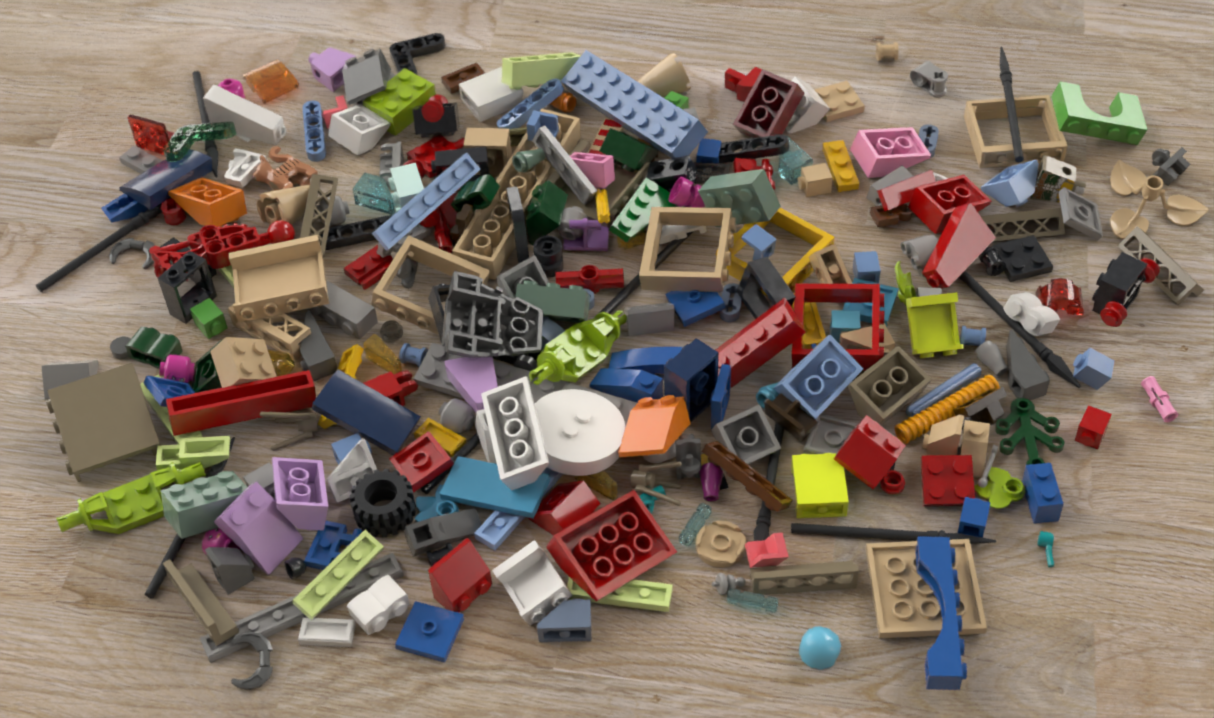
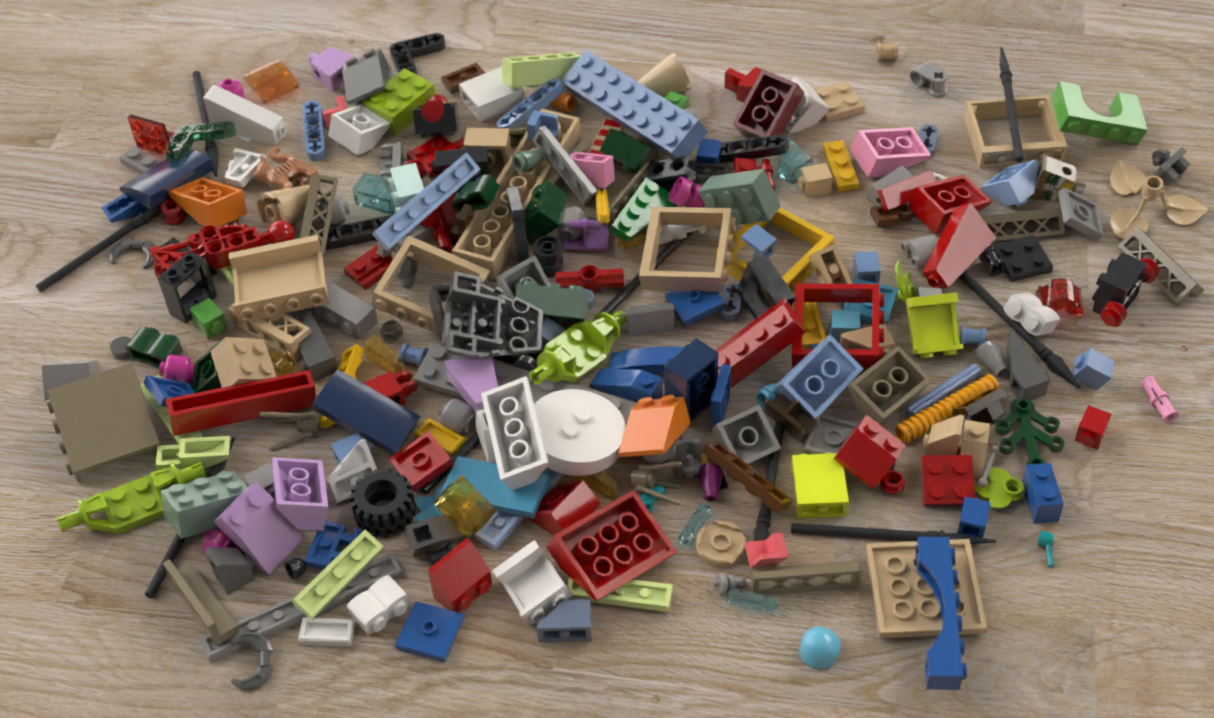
(465, 506): none -> clear yellow brick

